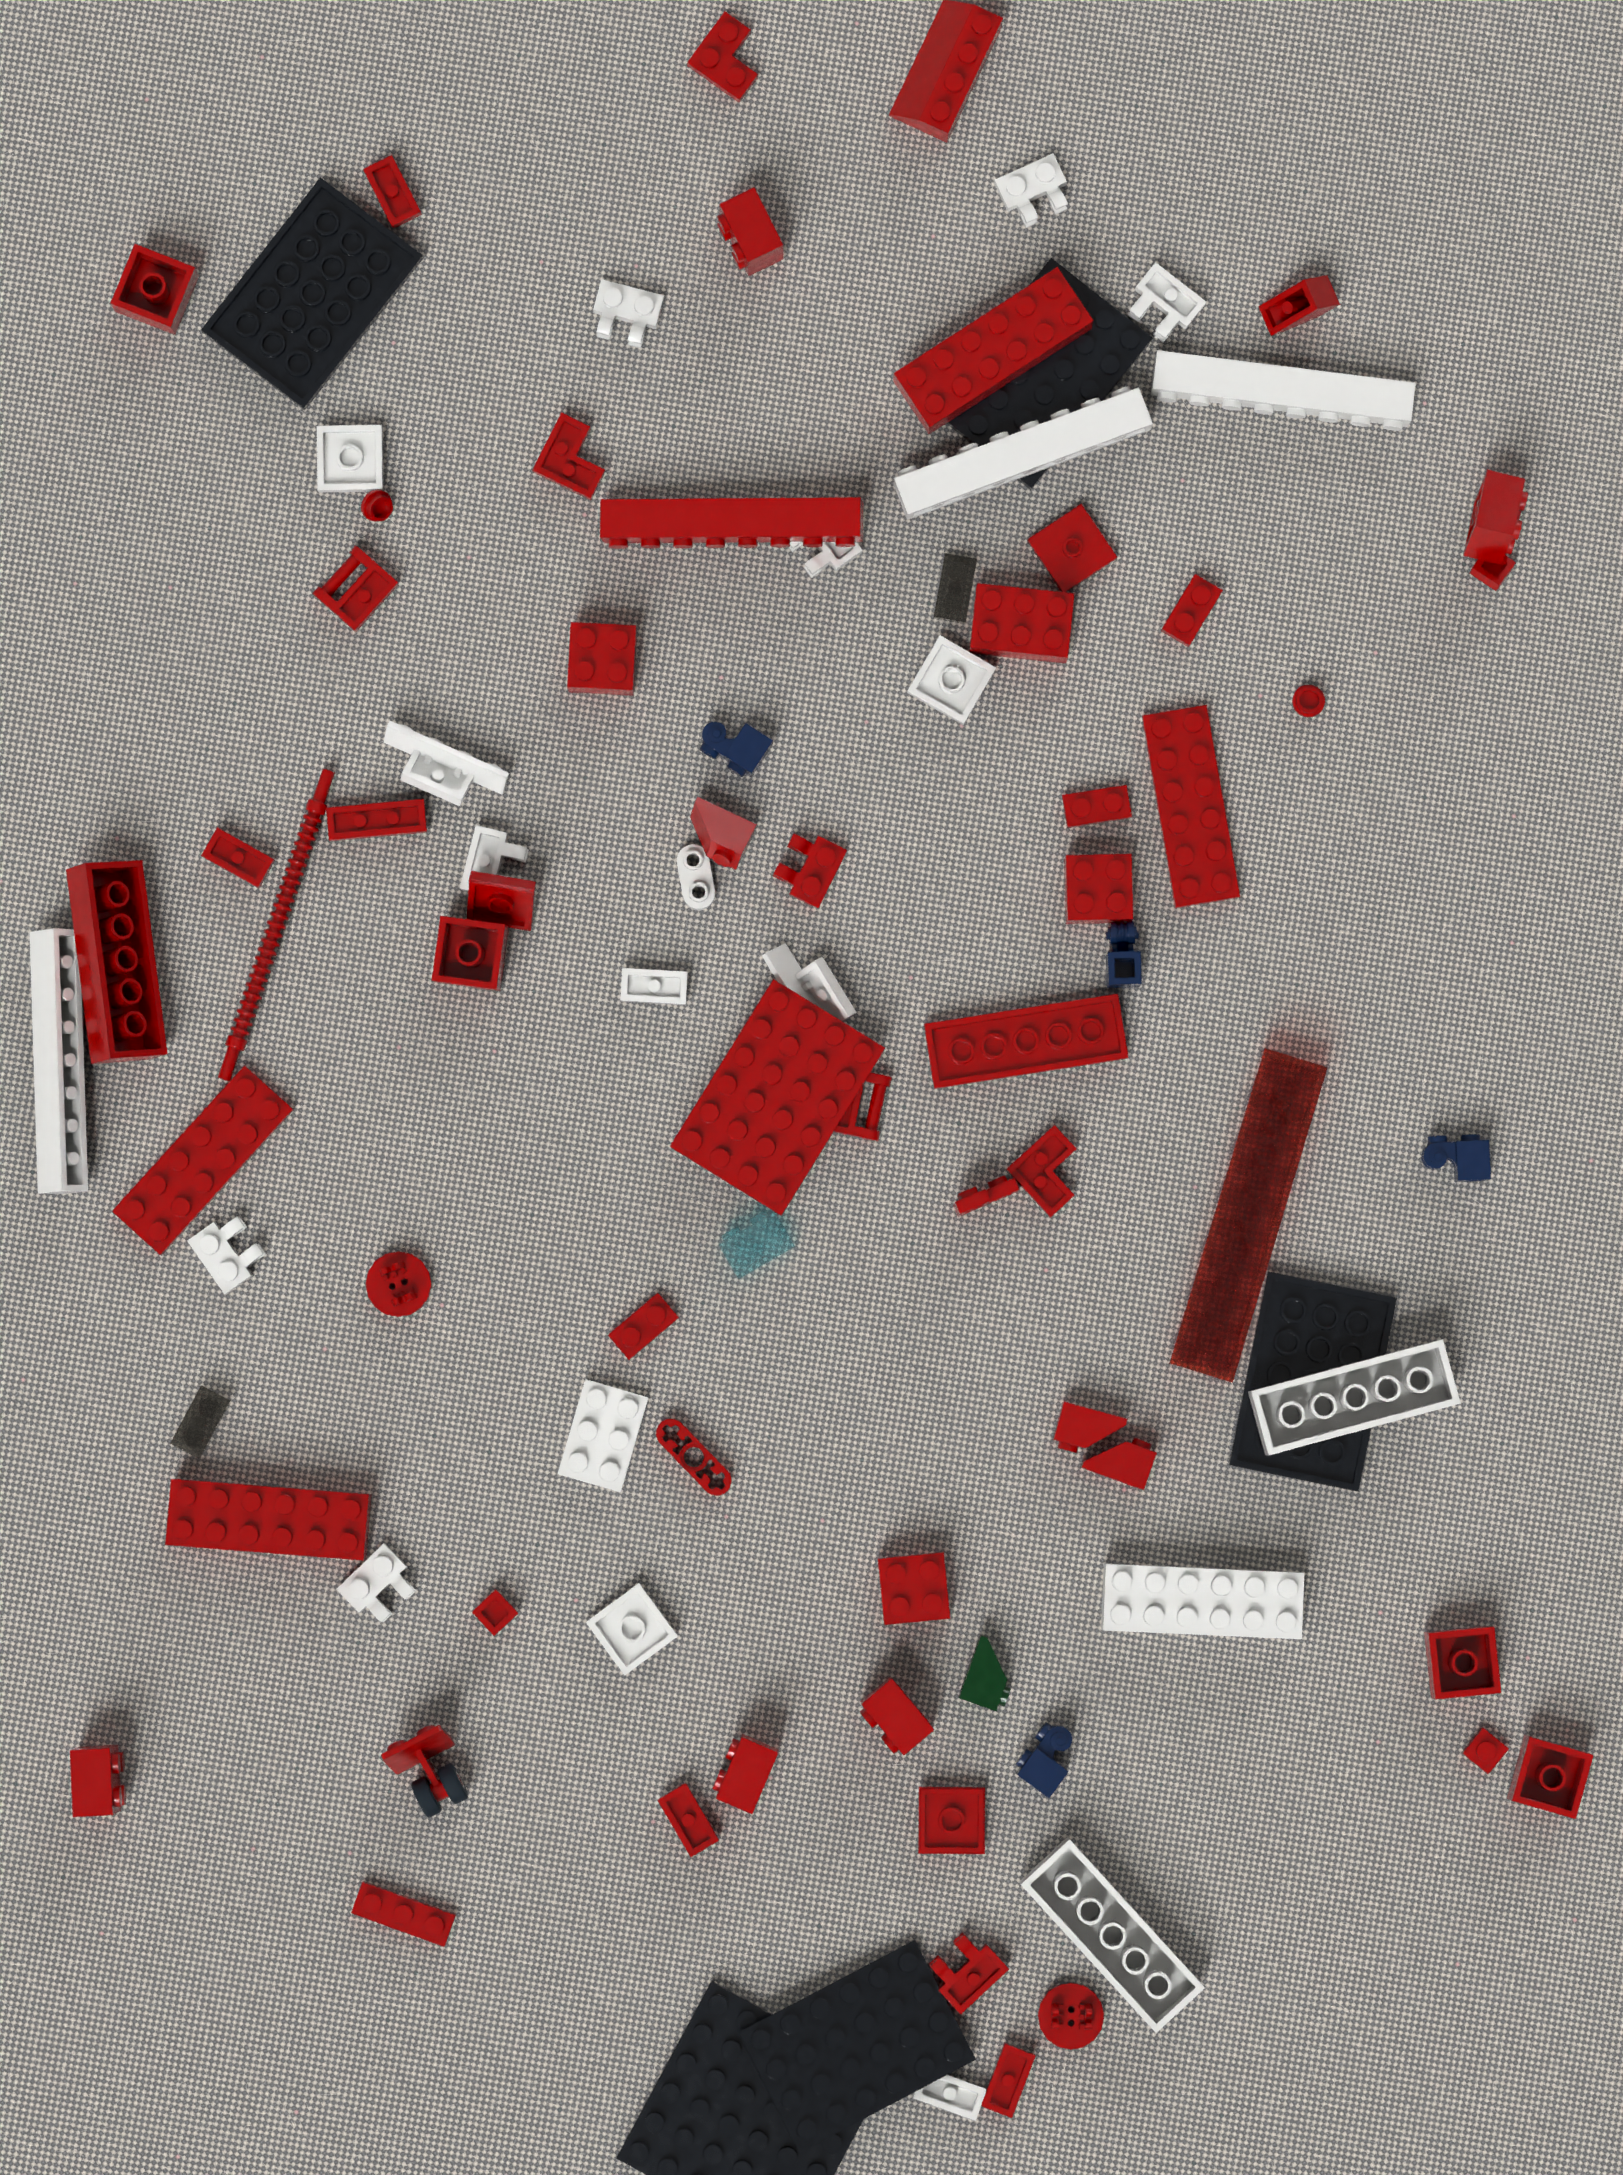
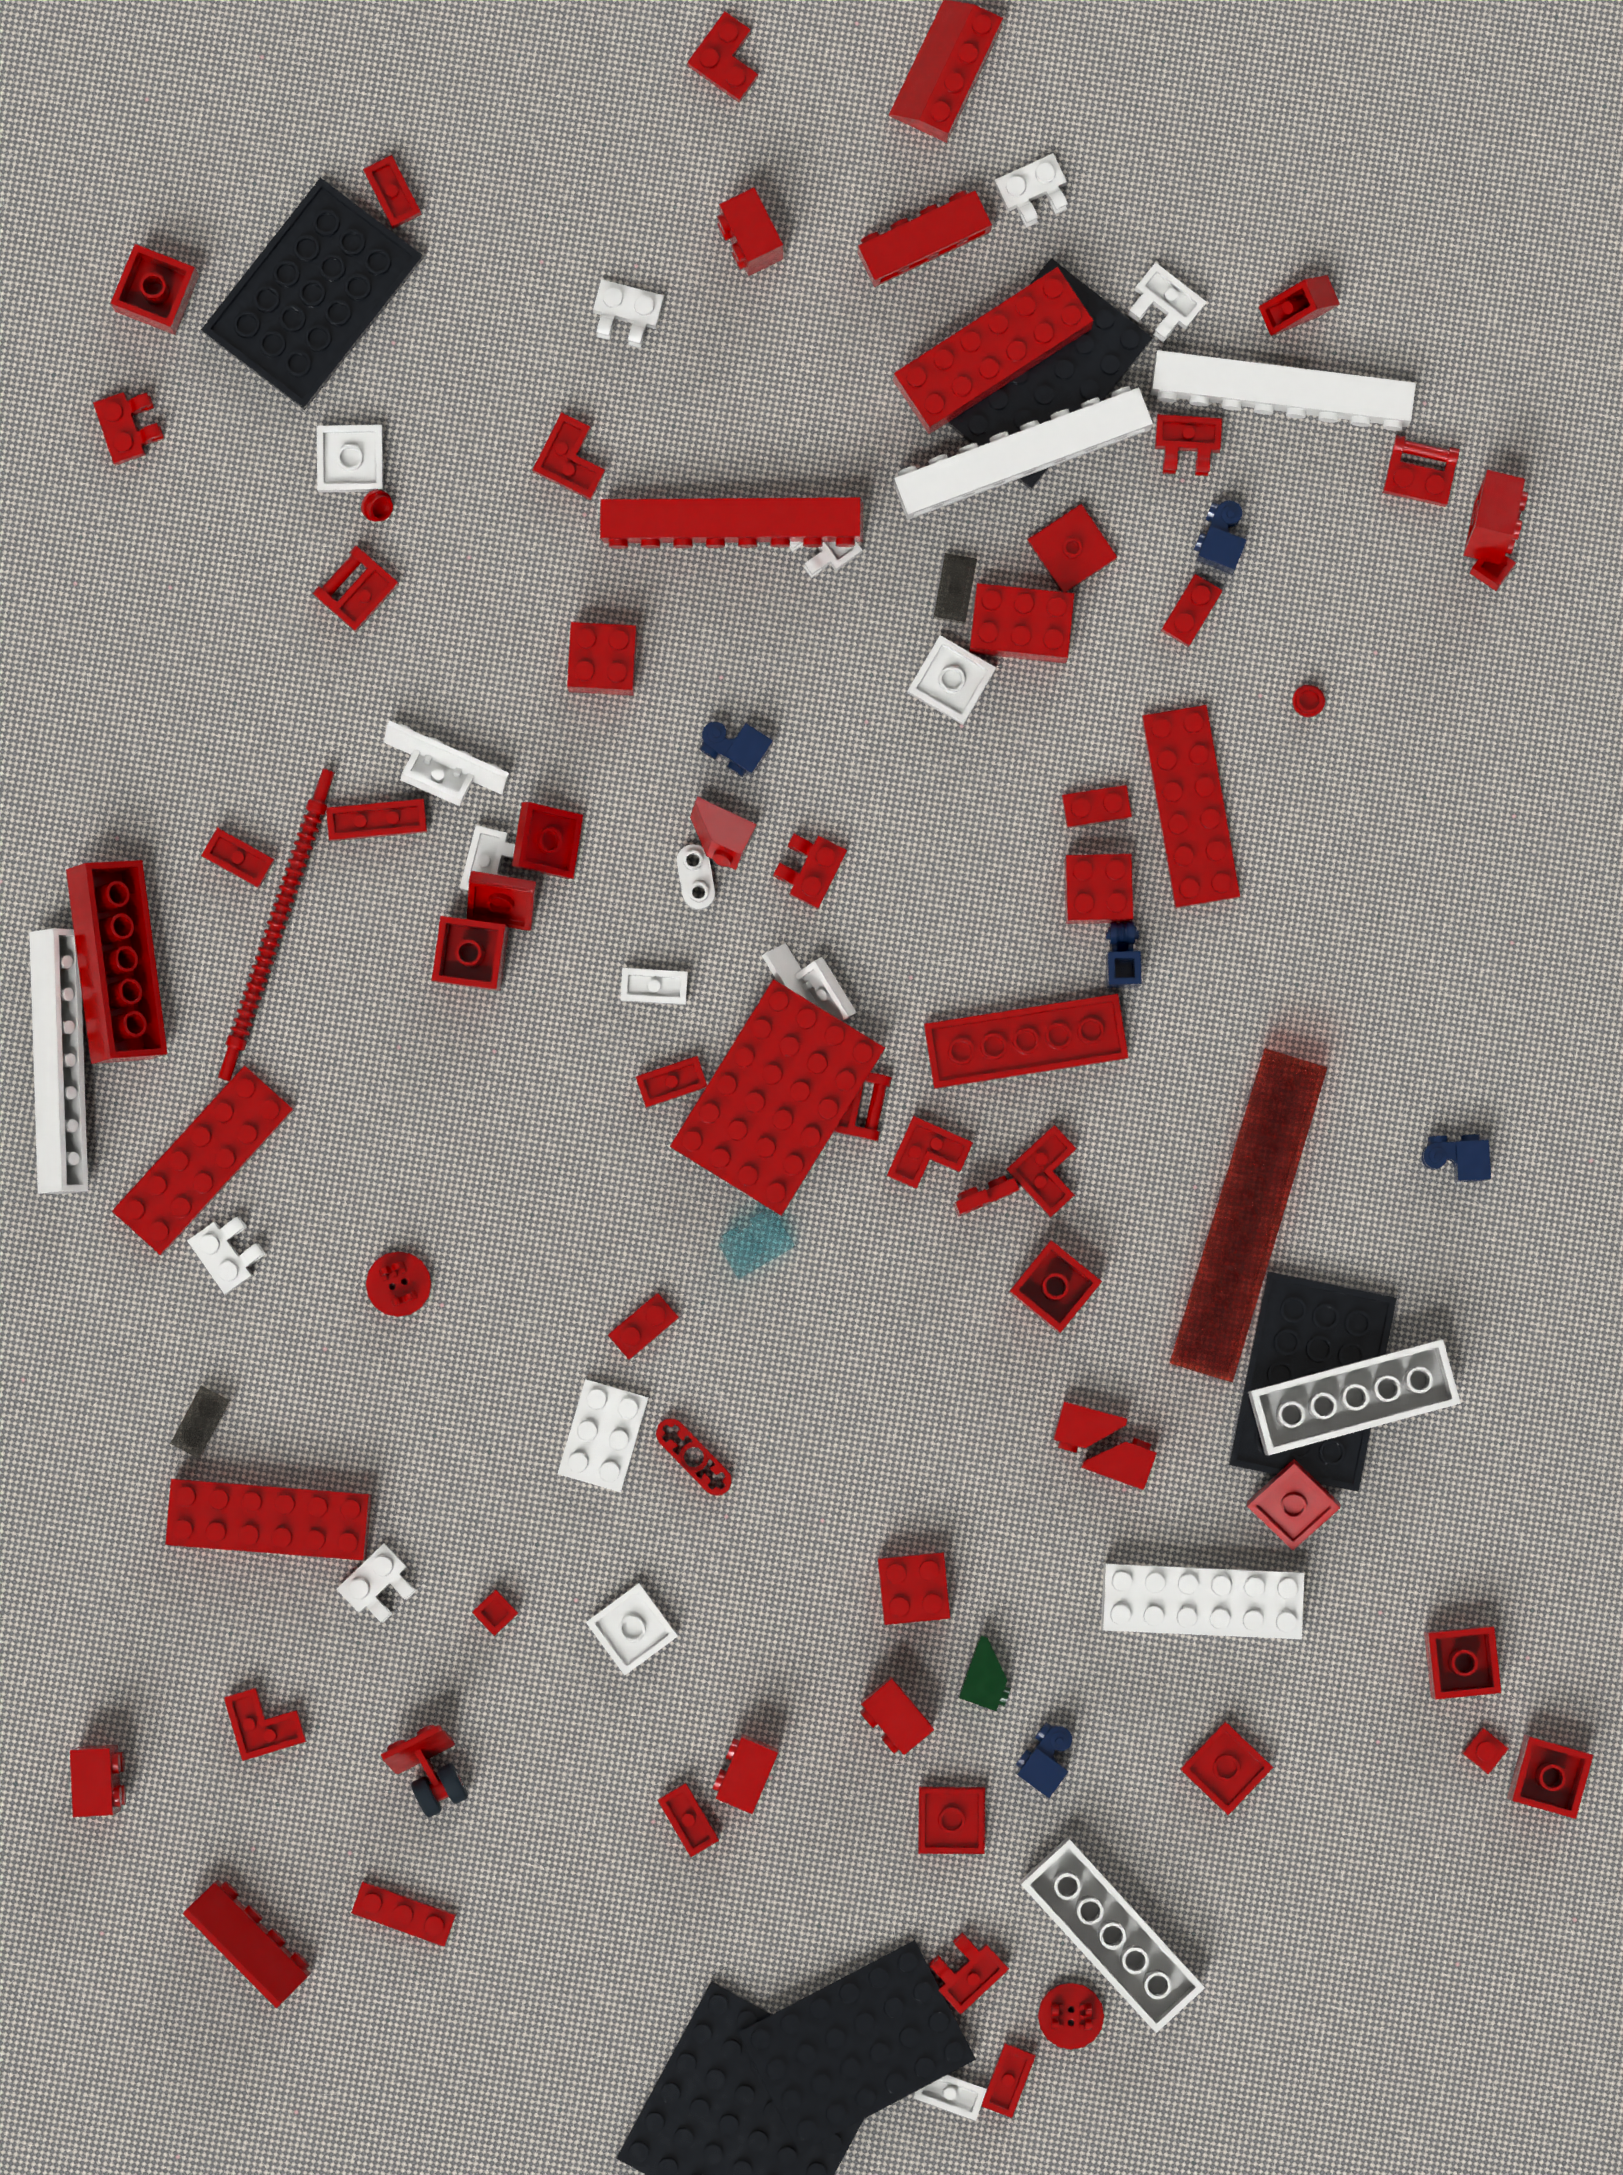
(120, 427): none -> red plate
(247, 1942): none -> red slope
(257, 1734): none -> red plate
(547, 840): none -> red plate
(671, 1082): none -> red plate
(924, 238): none -> red brick
(925, 1143): none -> red plate
(1055, 1286): none -> red brick
(1188, 434): none -> red plate
(1219, 546): none -> dark blue brick
(1226, 1768): none -> red plate
(1293, 1504): none -> plate
(1418, 481): none -> red plate

